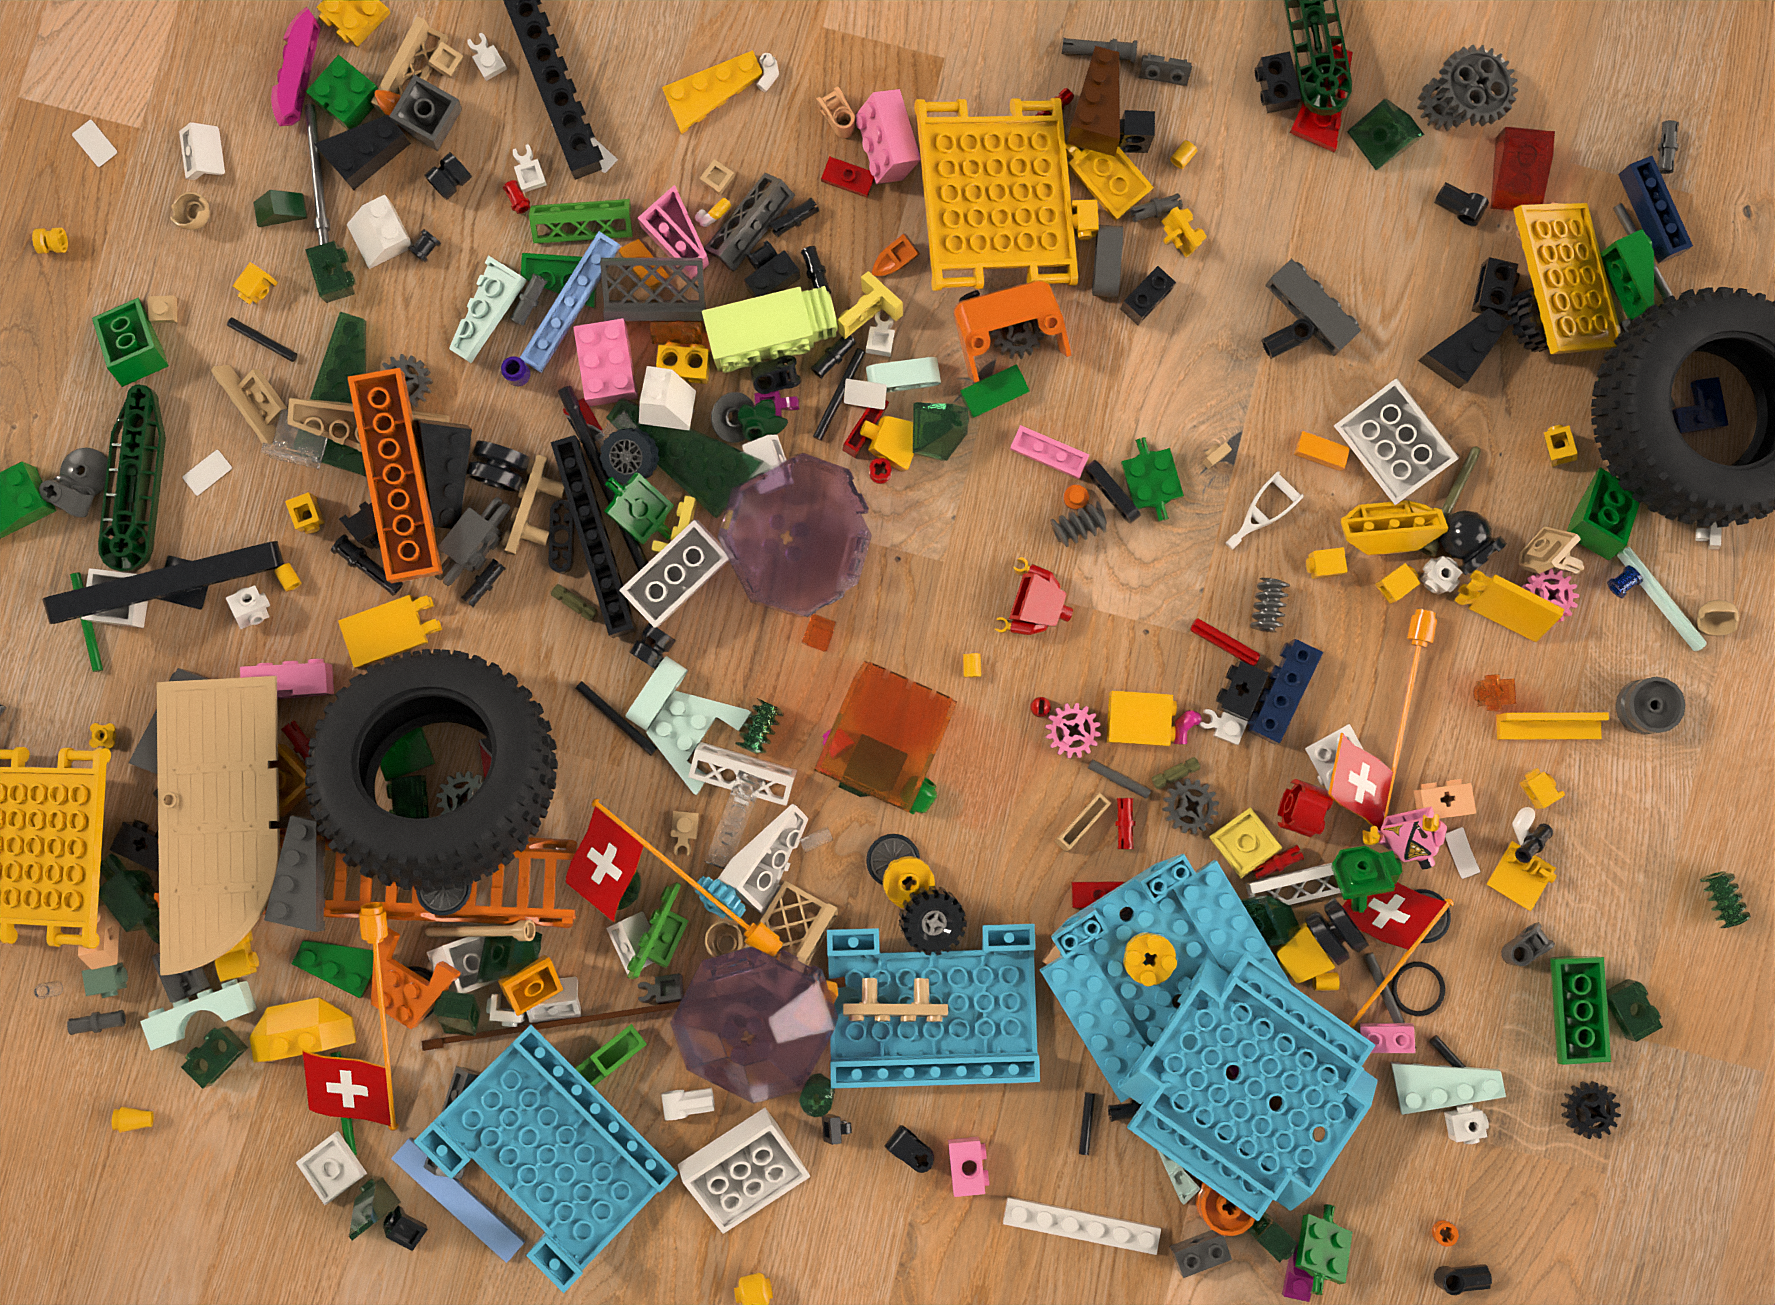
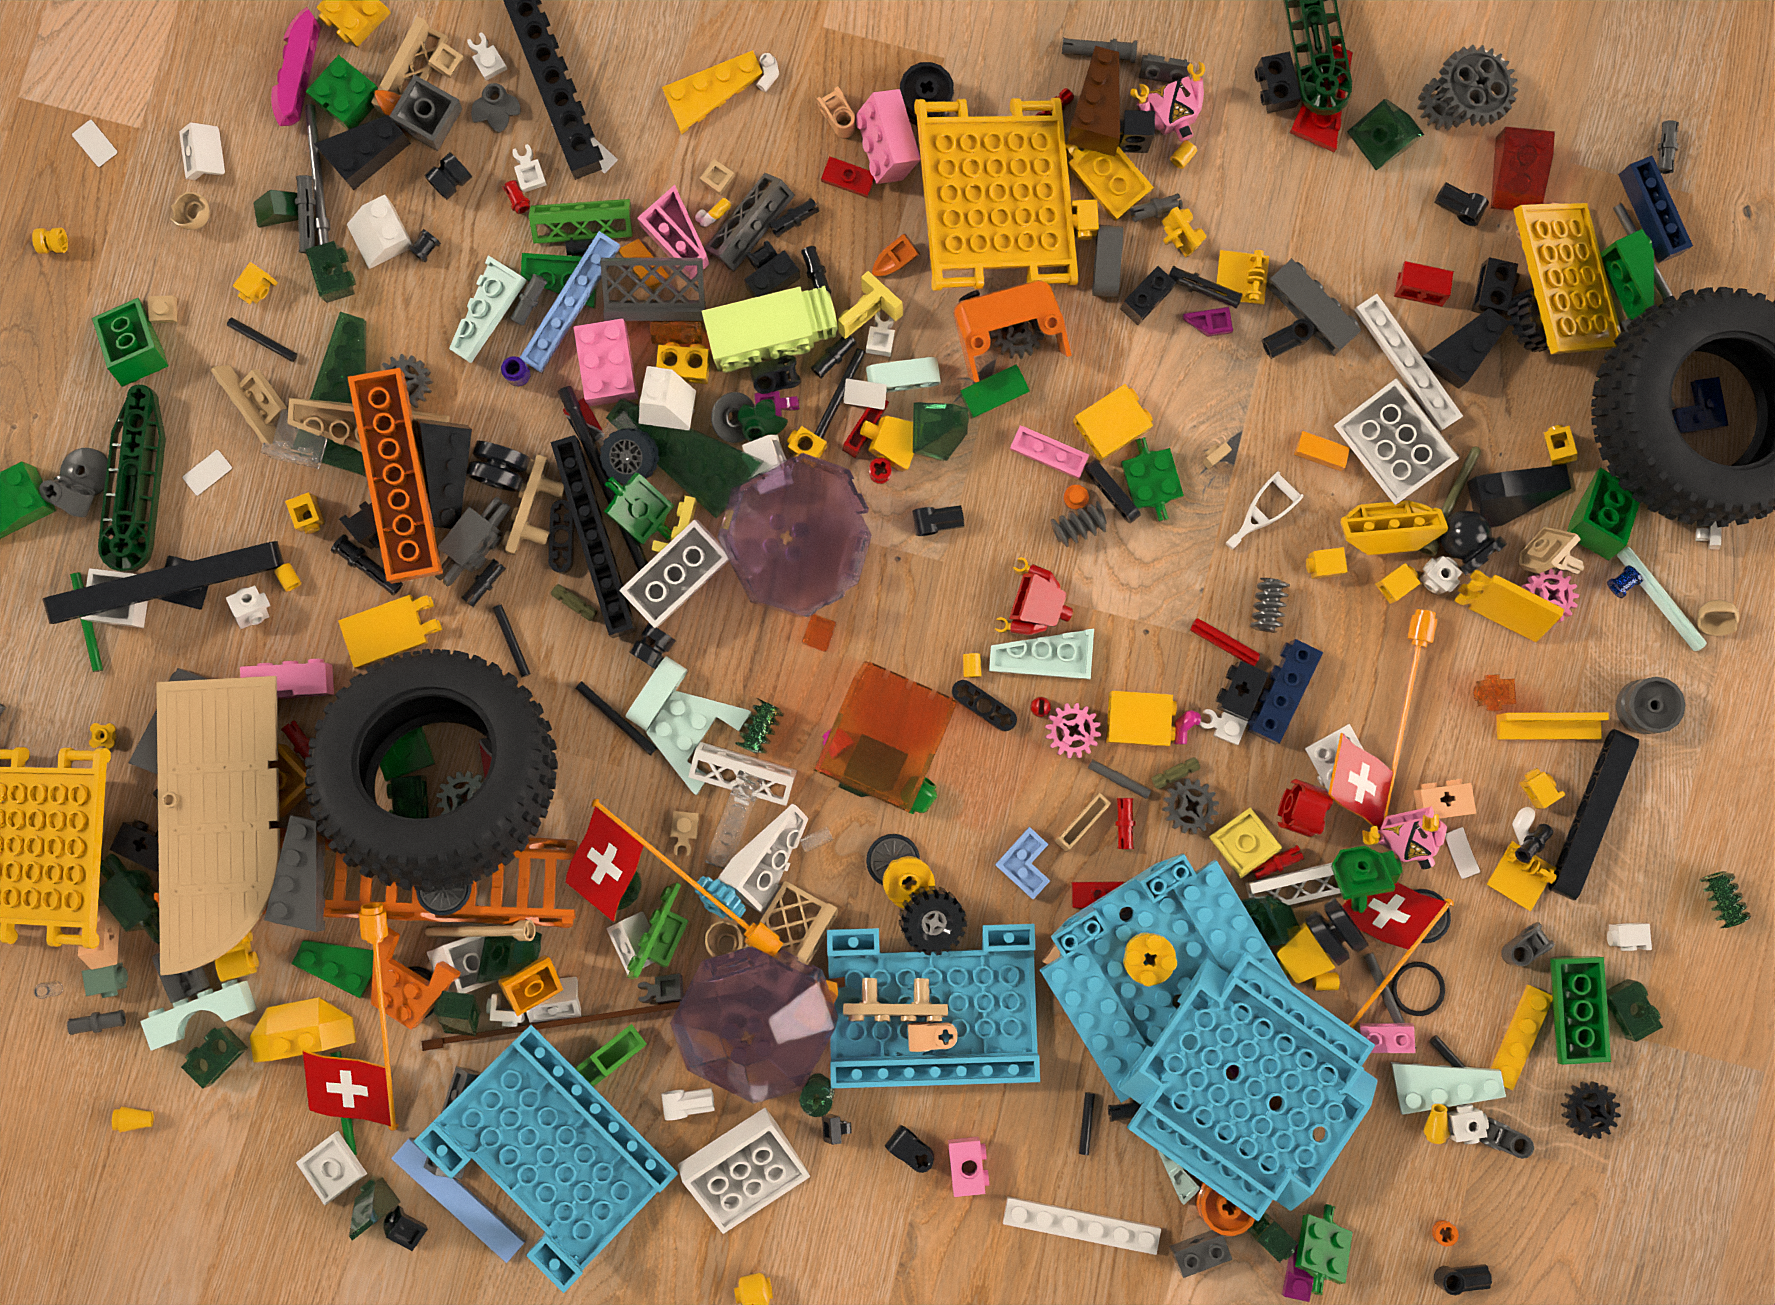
(305, 212): none -> dark grey pin
(497, 110): none -> dark grey plate
(511, 641): none -> black bar
(577, 247): none -> black pin
(817, 449): none -> yellow brick
(925, 1036): none -> light nougat piece
(926, 82): none -> black wheel
(931, 520): none -> black piece
(996, 721): none -> black beam
(1018, 863): none -> light blue plate
(1054, 656): none -> light aqua wing
(1113, 422): none -> yellow brick
(1174, 104): none -> bright pink torso
(1211, 322): none -> magenta tile
(1233, 298): none -> black pin
(1244, 274): none -> yellow hinge
(1408, 362): none -> white plate
(1424, 284): none -> red hinge
(1437, 1125): none -> yellow cone
(1503, 1138): none -> dark grey piece
(1510, 494): none -> black wedge
(1521, 1034): none -> yellow plate
(1594, 814): none -> black beam
(1630, 936): none -> white brick

